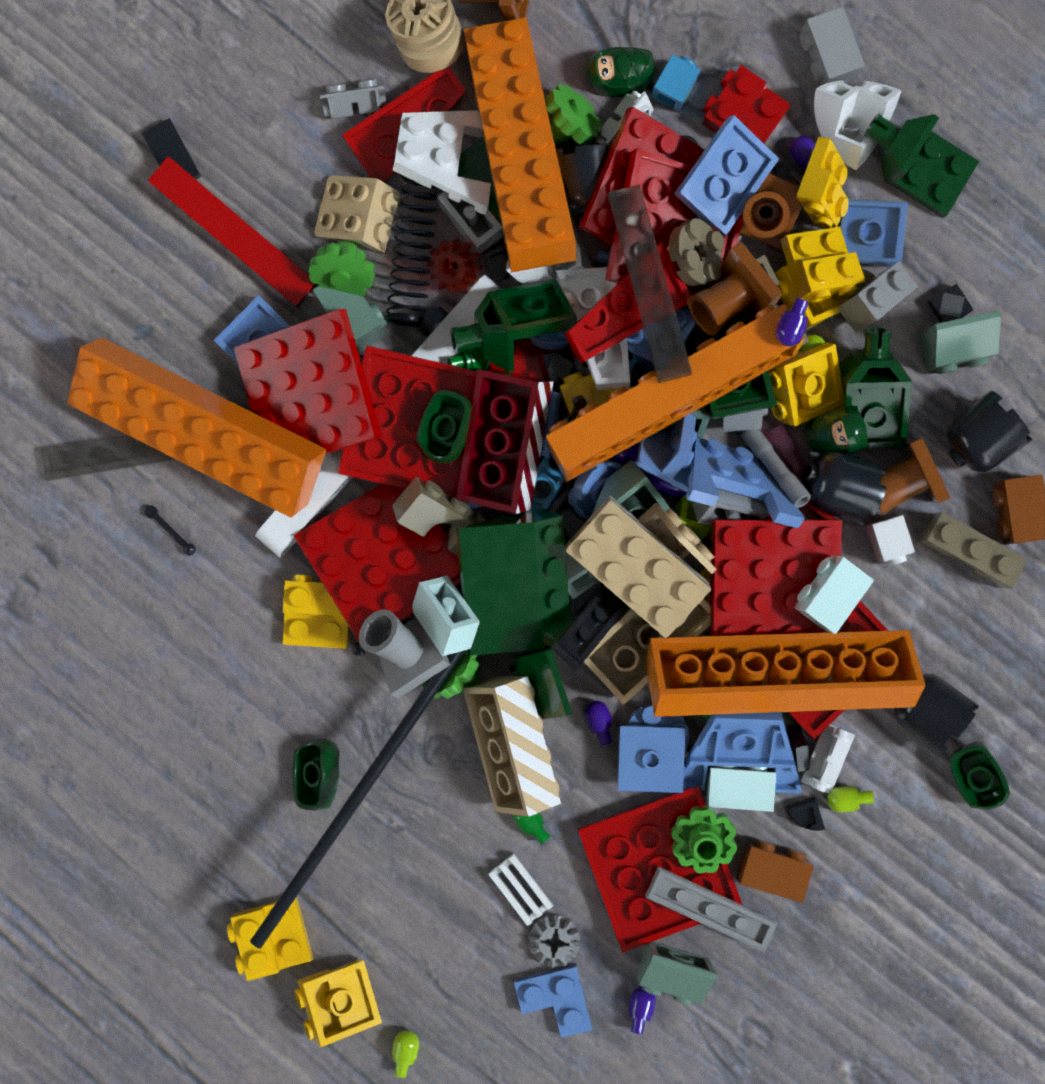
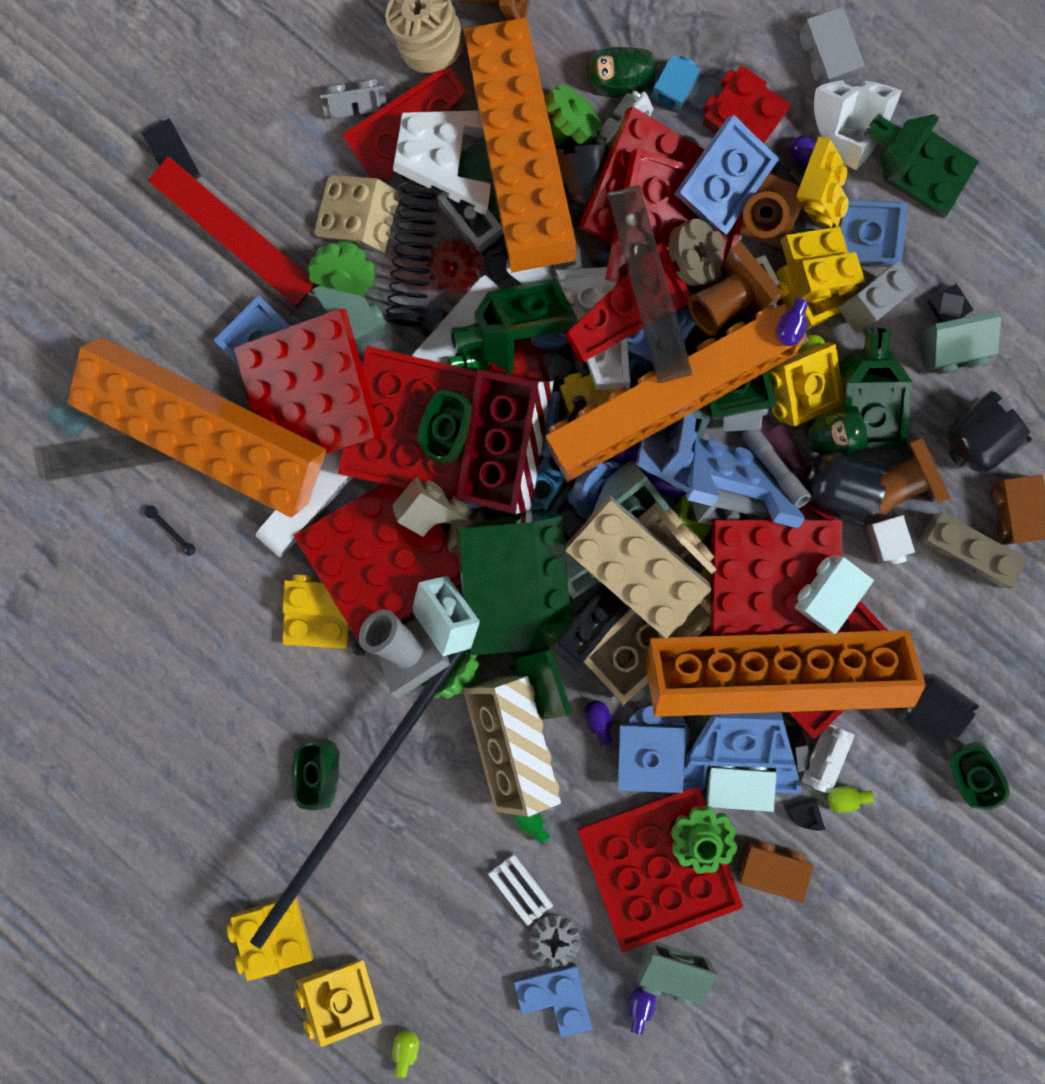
(71, 418): none -> clear light blue tile
(711, 909): light grey tile -> none

